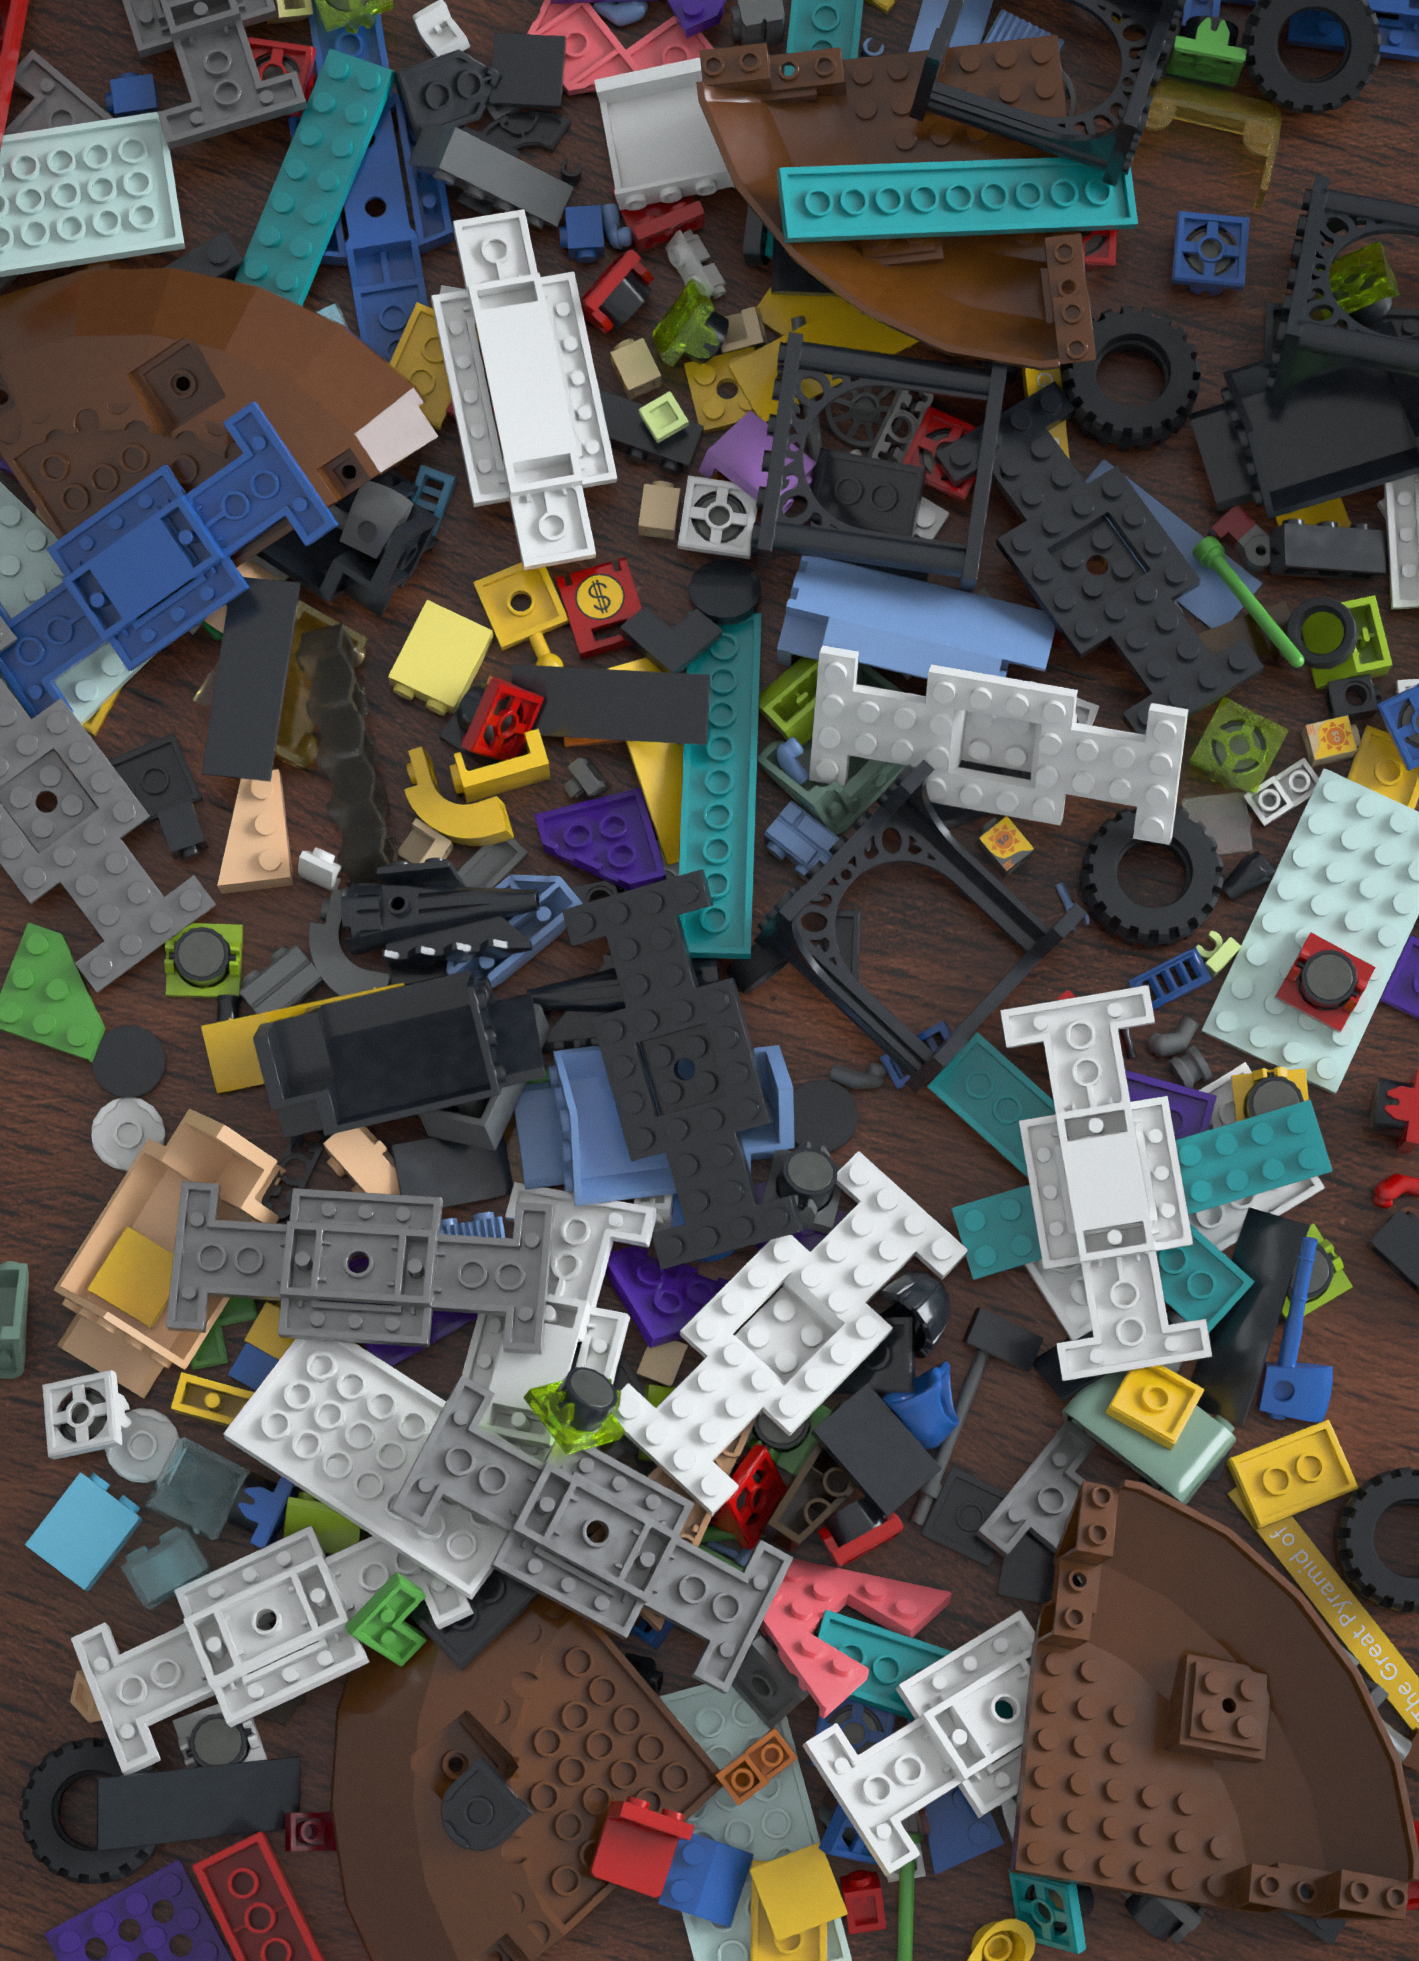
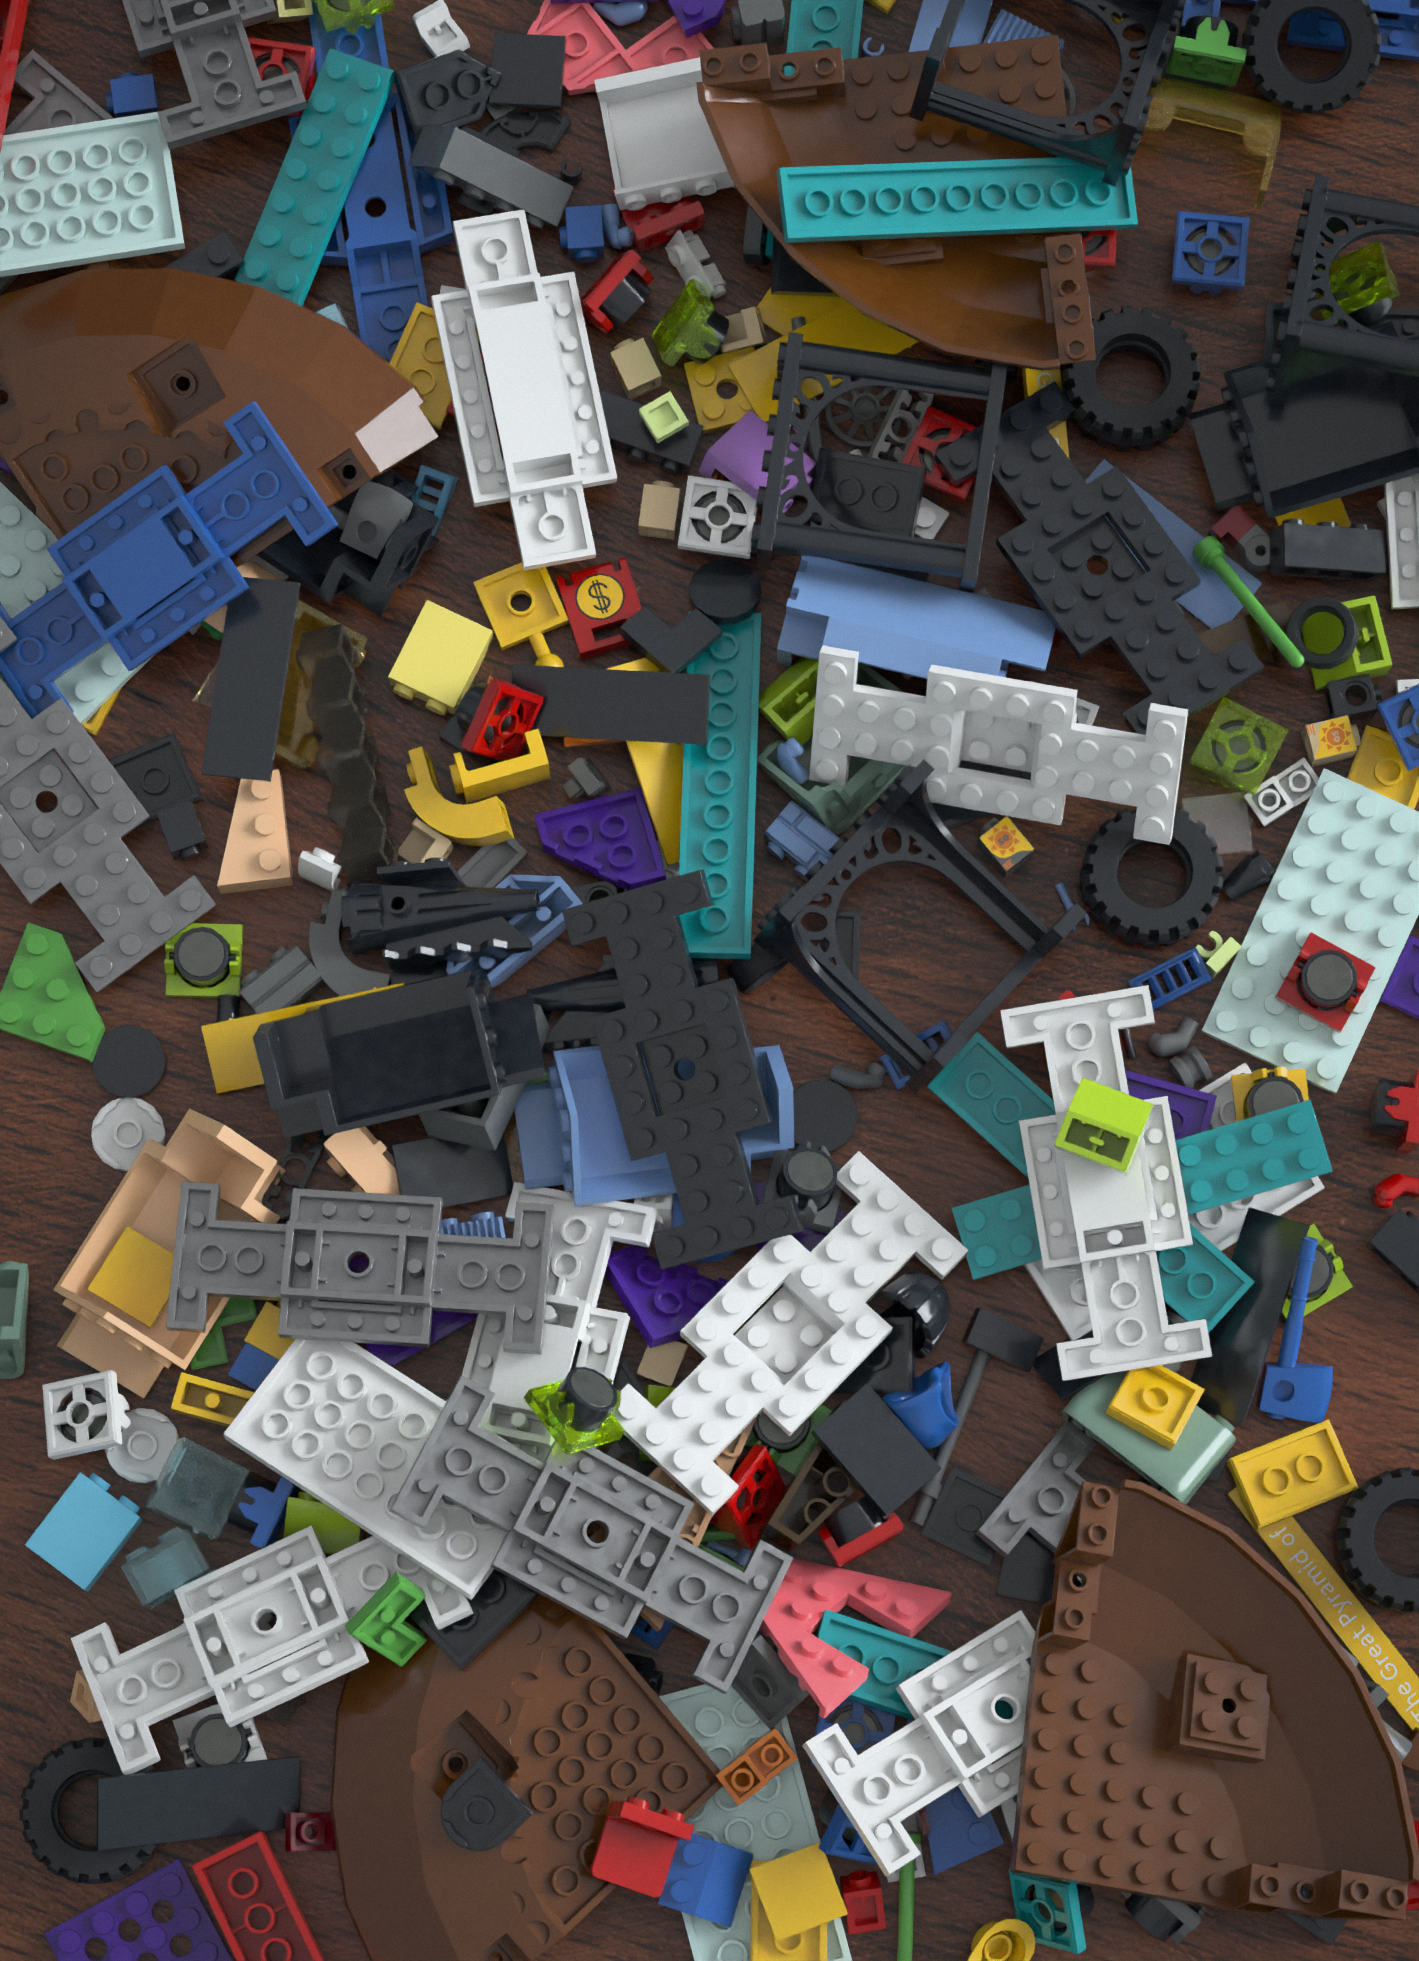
(1103, 1126): none -> lime slope

